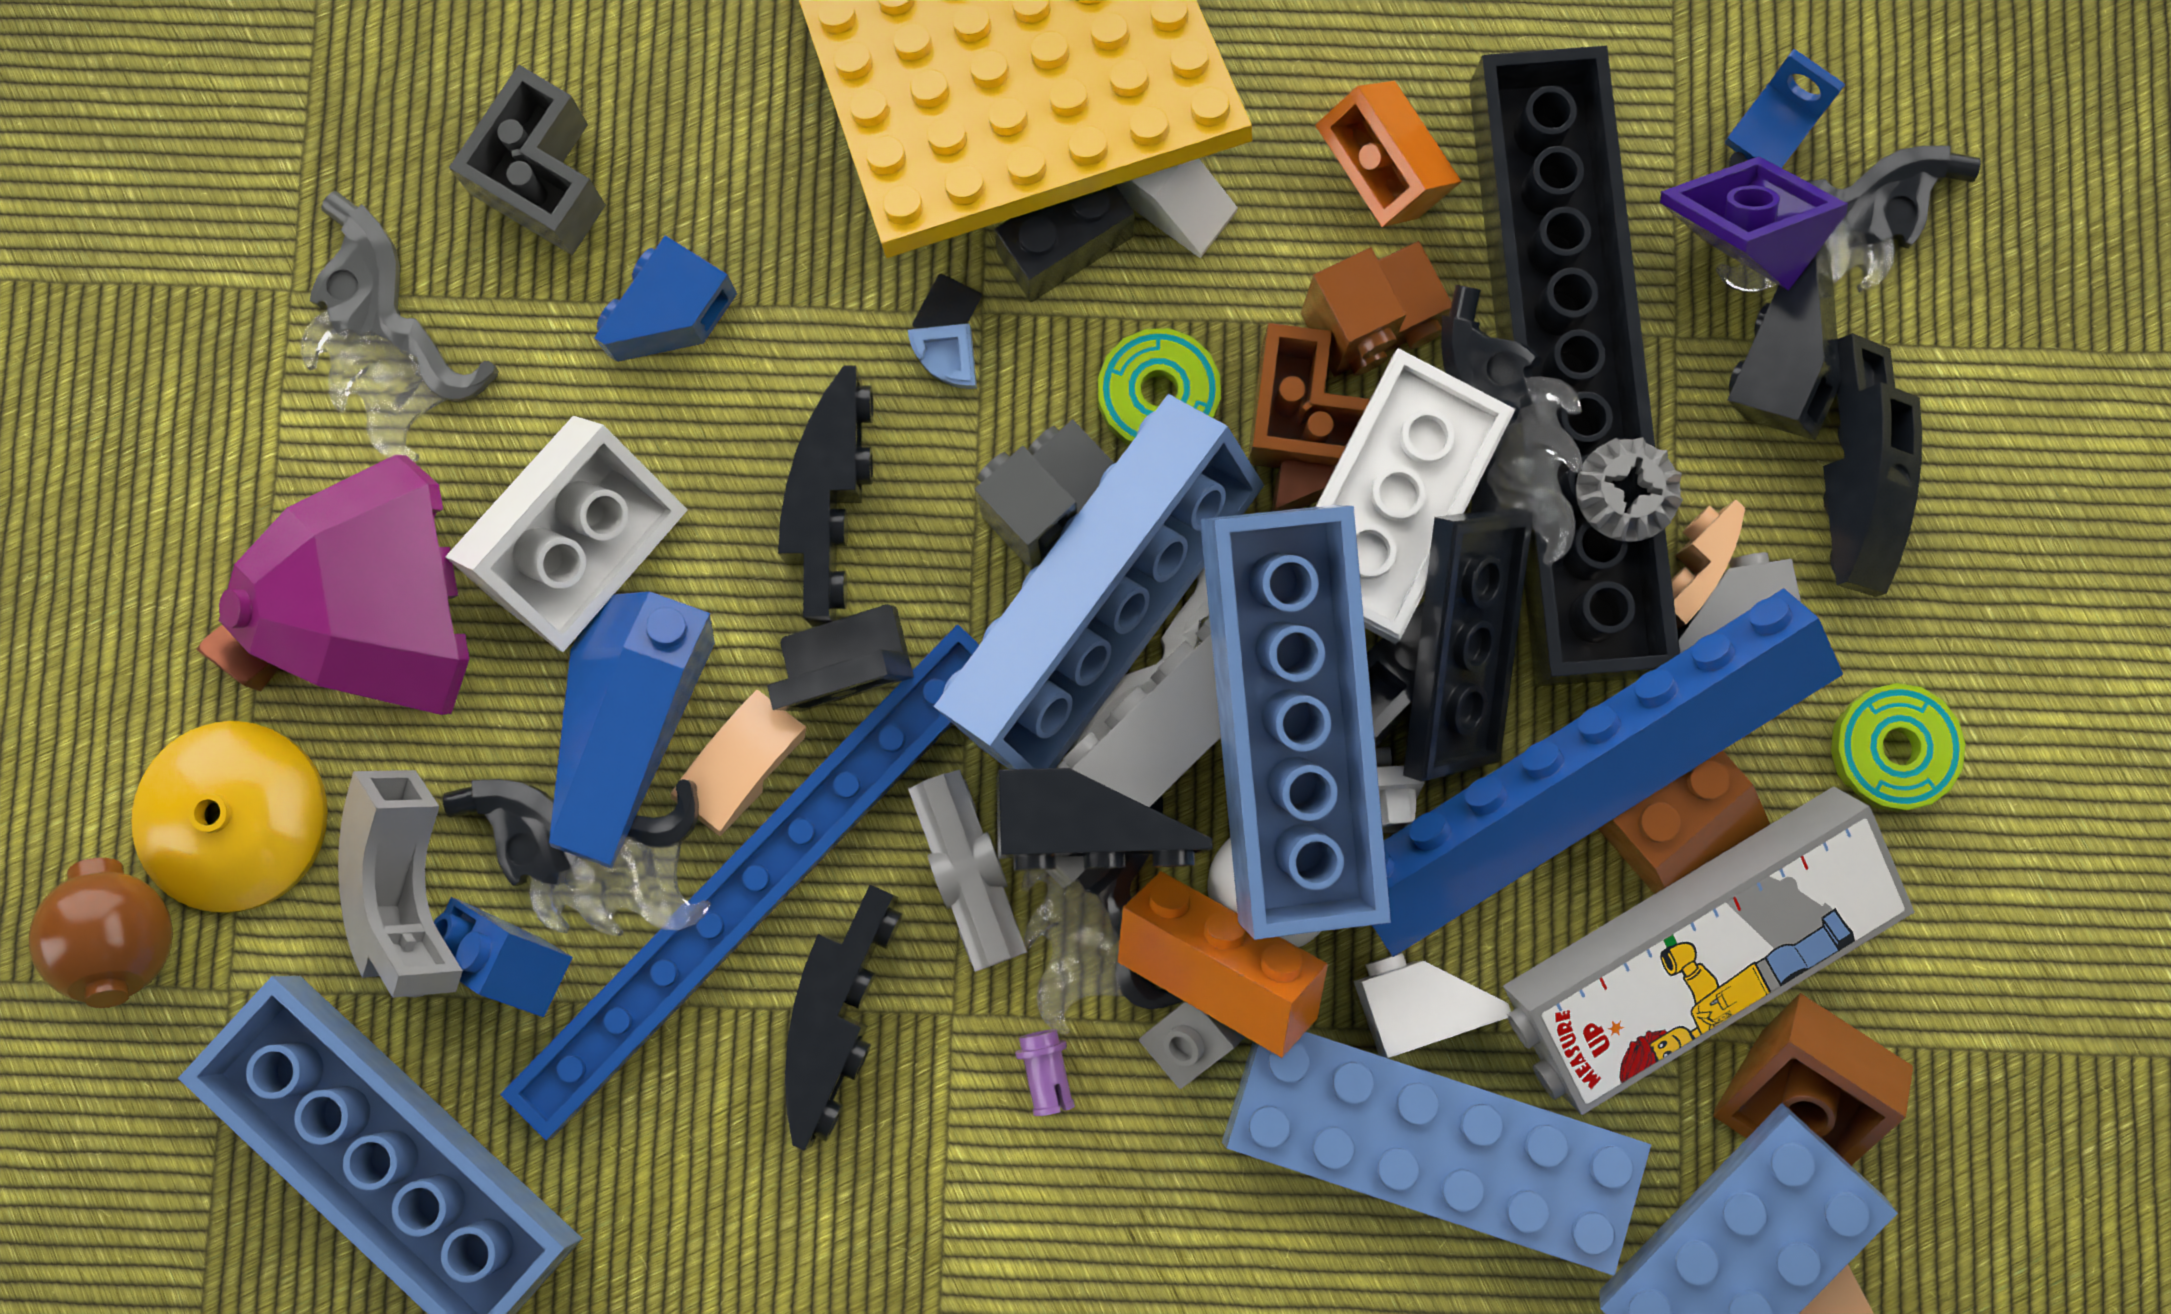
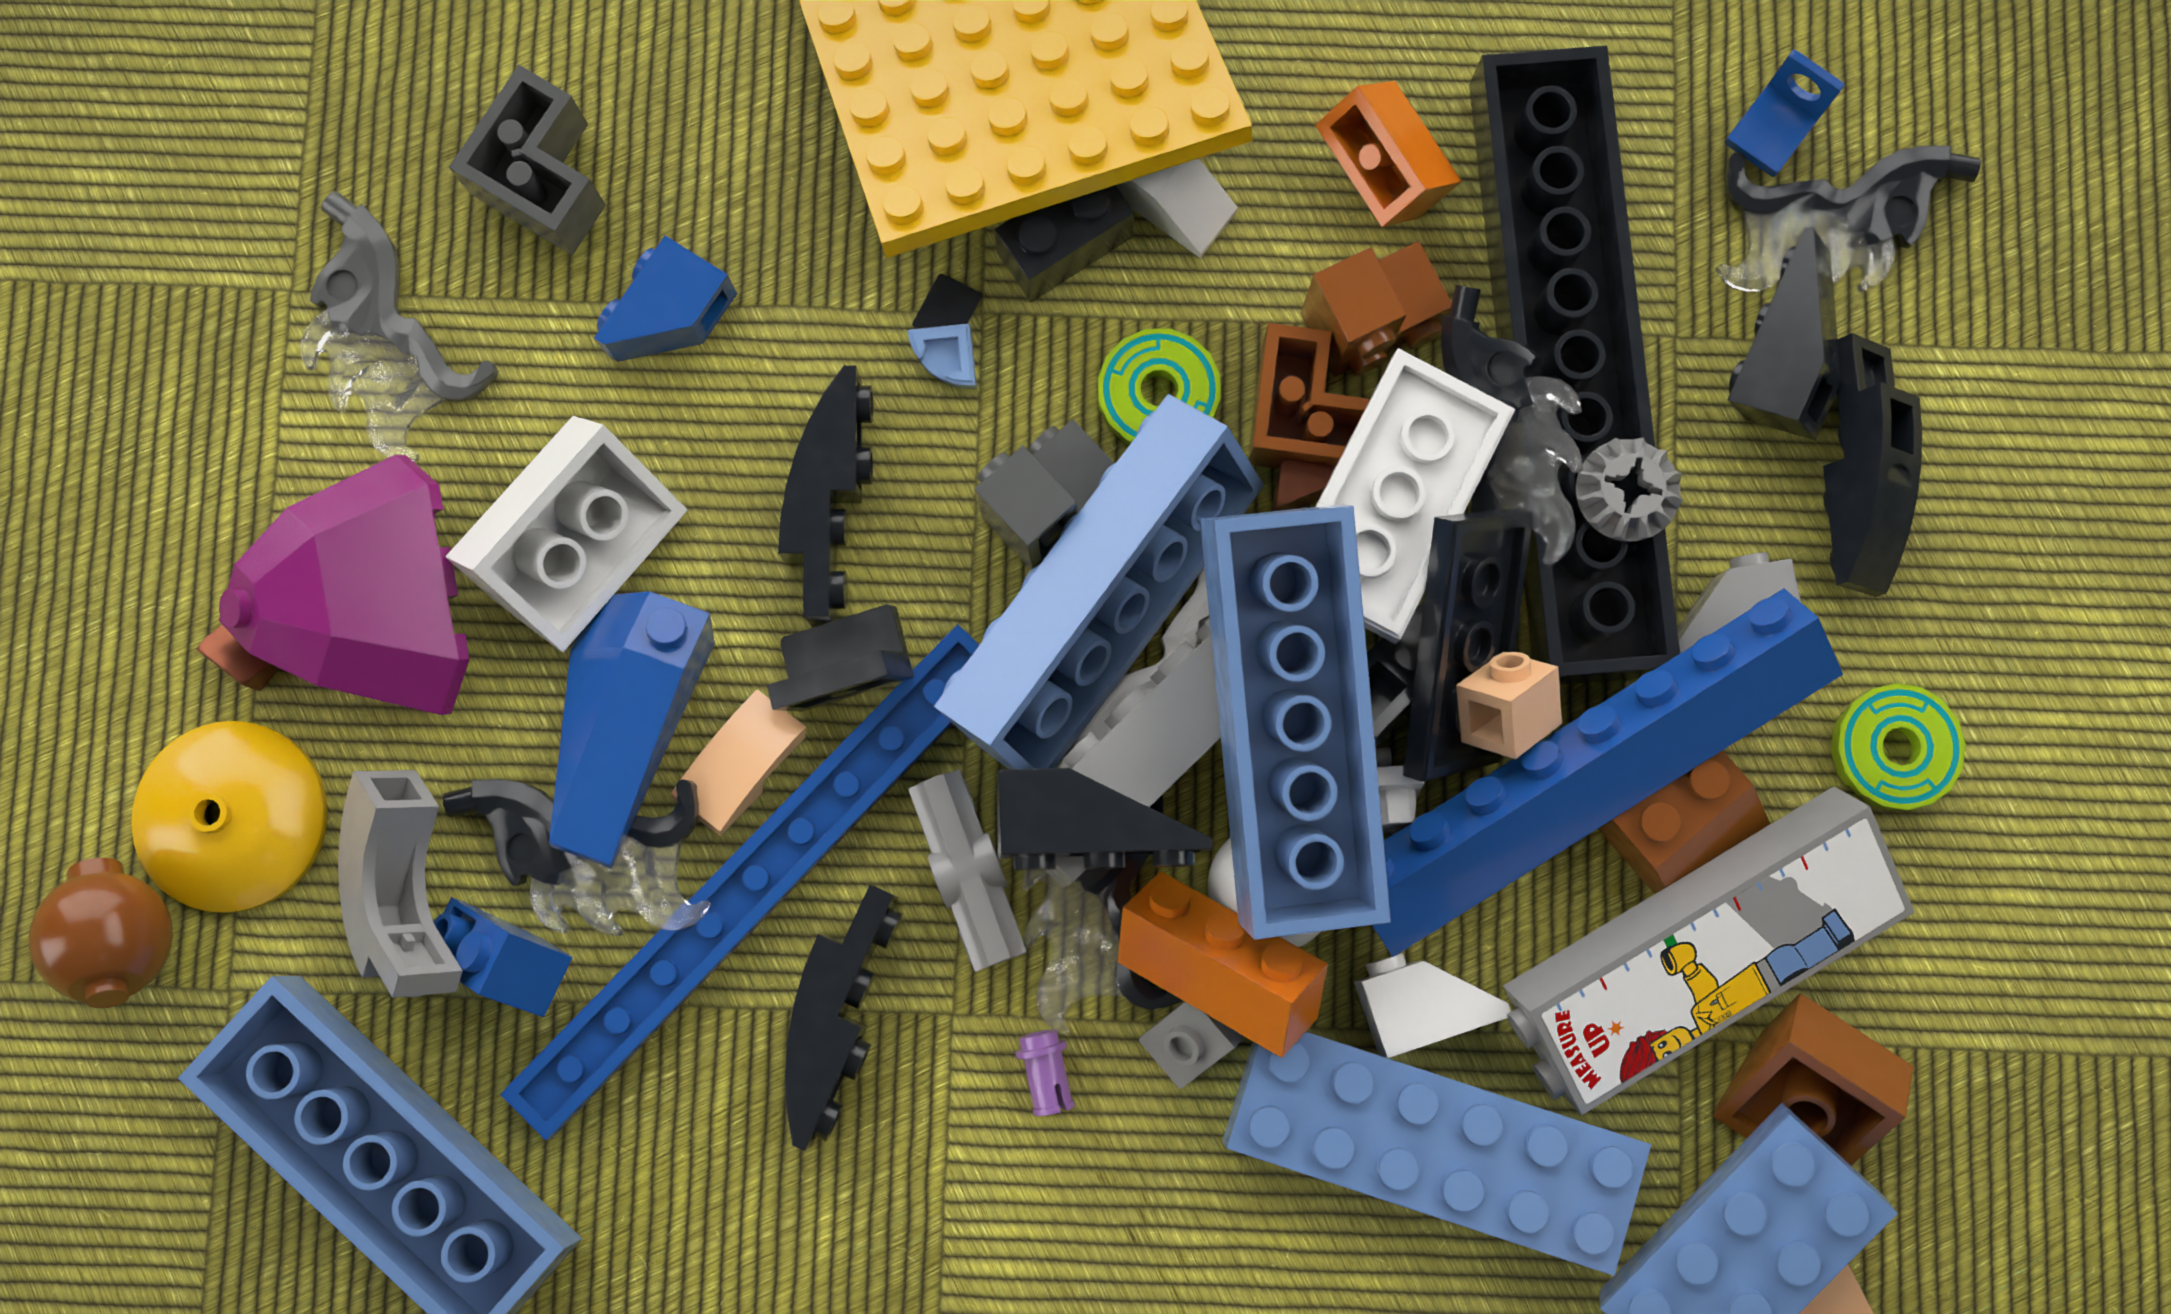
(1509, 704): none -> light nougat brick
(1707, 555): light nougat slope -> none
(1758, 216): dark purple slope -> none

